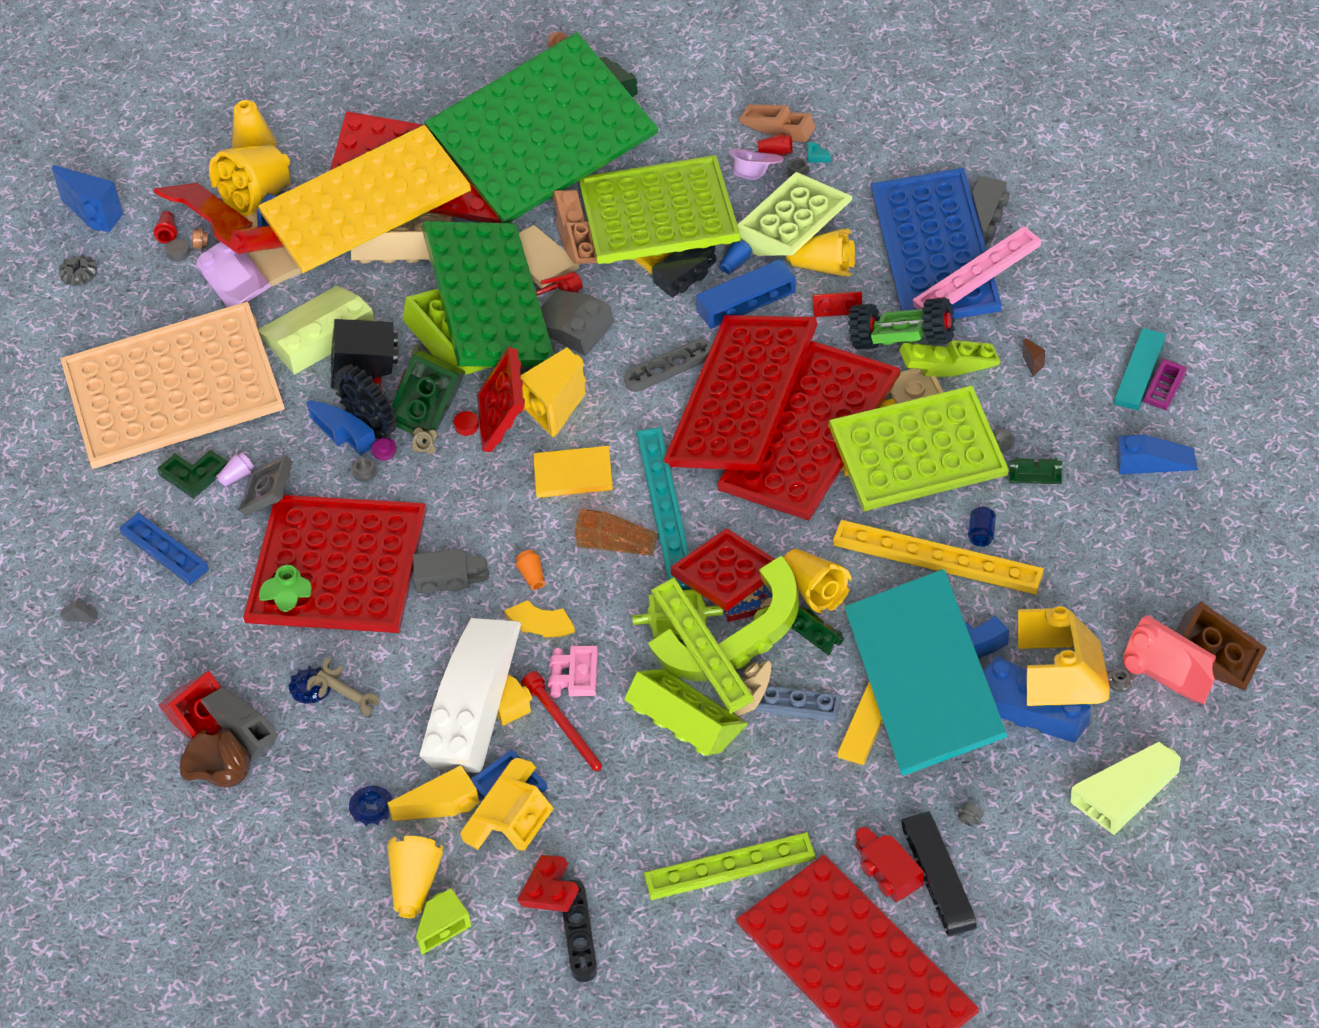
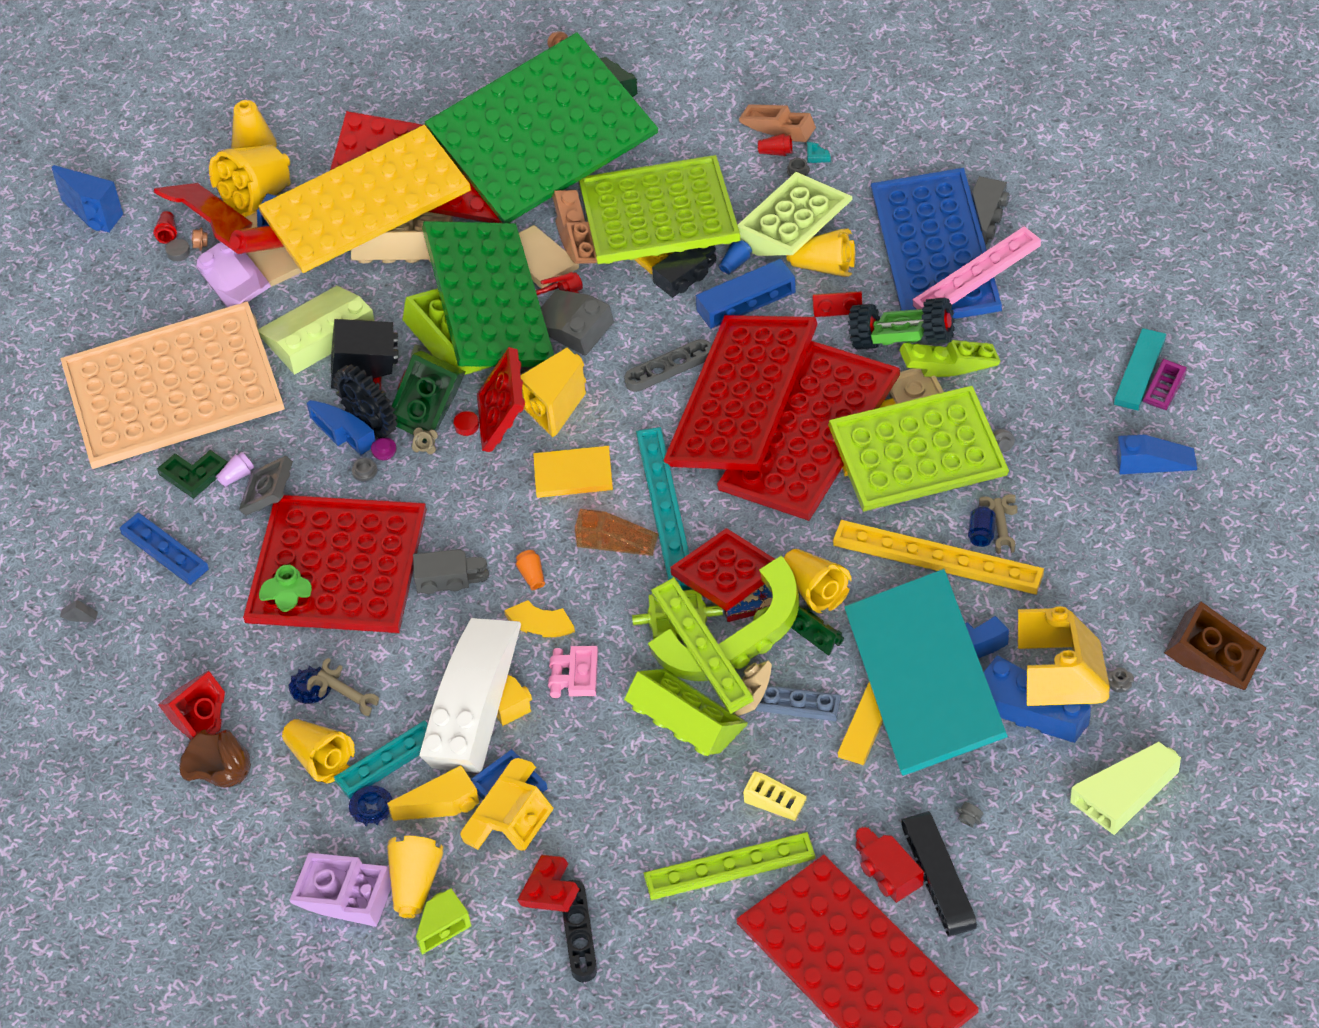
(82, 275): dark grey gear -> none
(242, 721): dark grey slope -> none
(318, 749): none -> yellow cone
(342, 888): none -> lavender slope
(382, 761): none -> teal tile
(536, 687): red piece -> none
(751, 164): lavender piece -> none
(769, 804): none -> light yellow slope
(1000, 507): none -> dark tan bar
(1033, 356): reddish brown slope -> none
(1042, 472): dark green hinge -> none
(1170, 660): coral slope -> none

